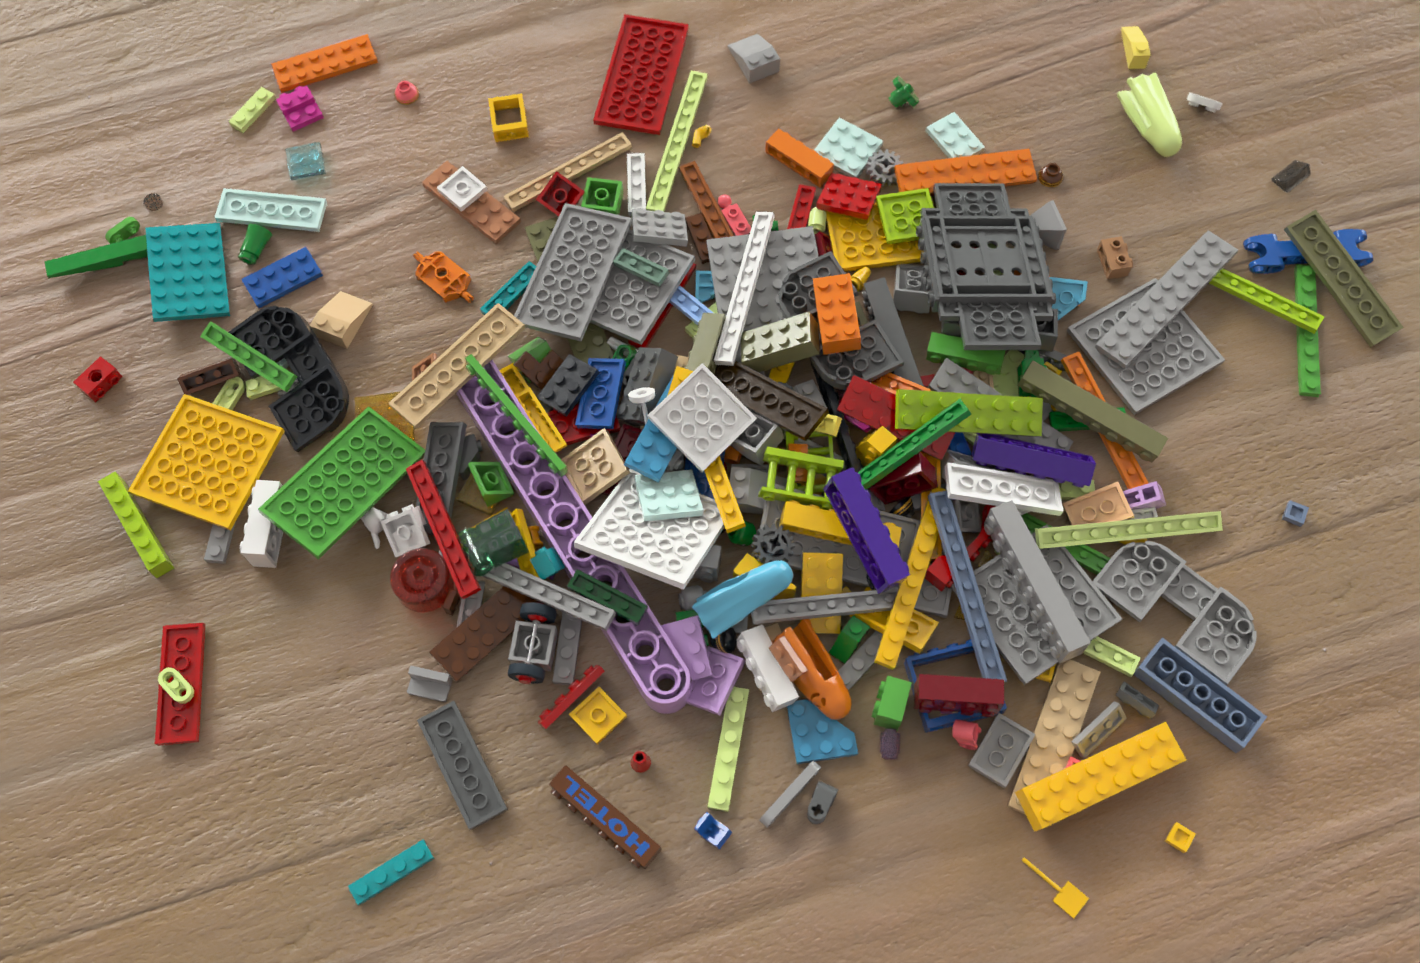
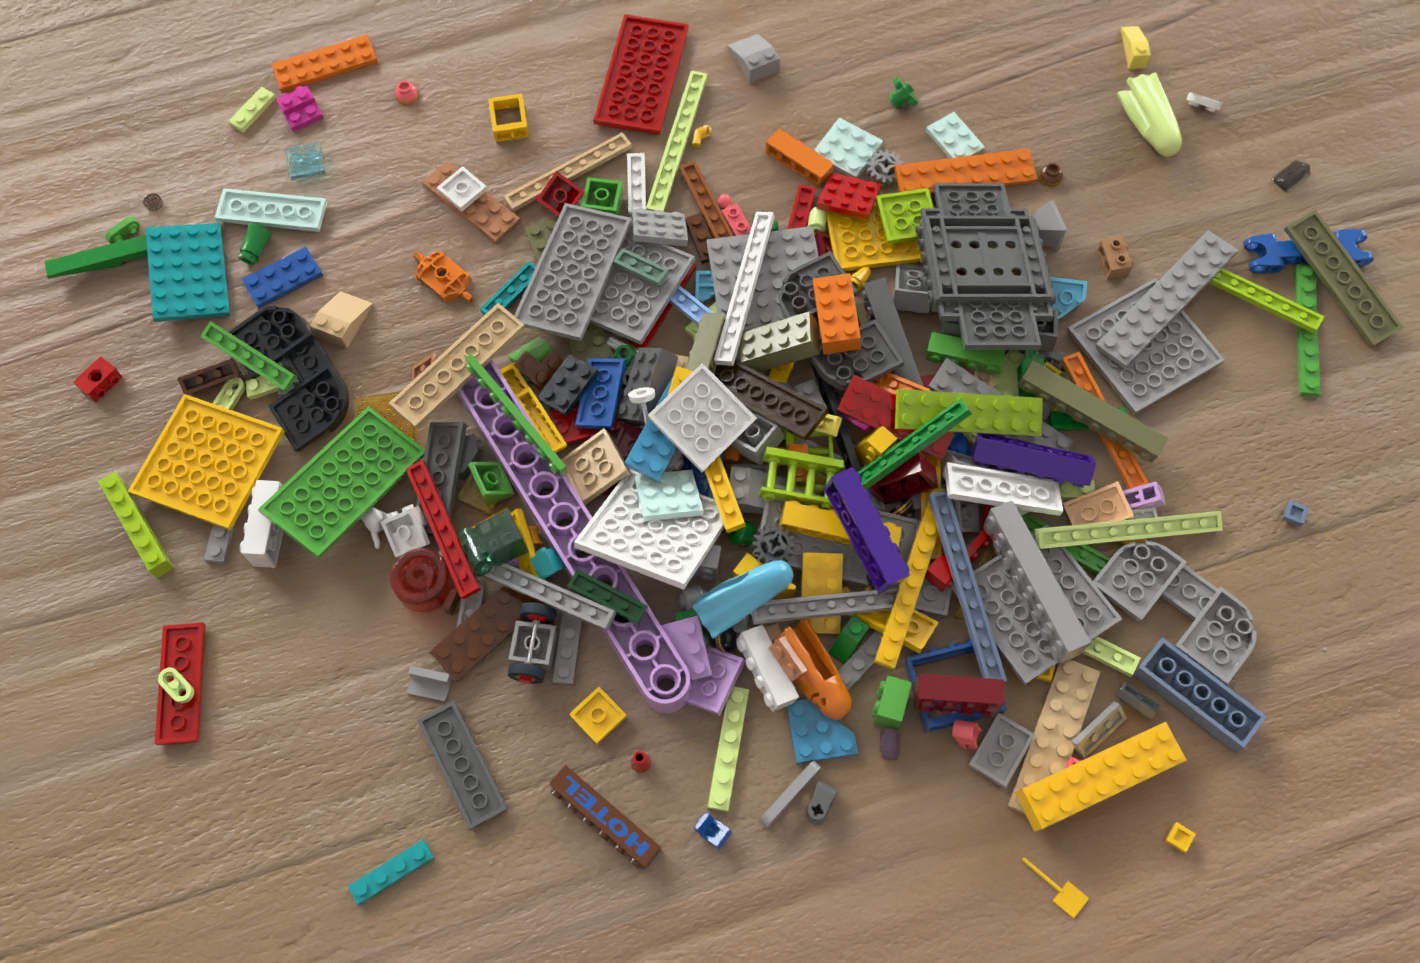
(548, 716): red plate -> none

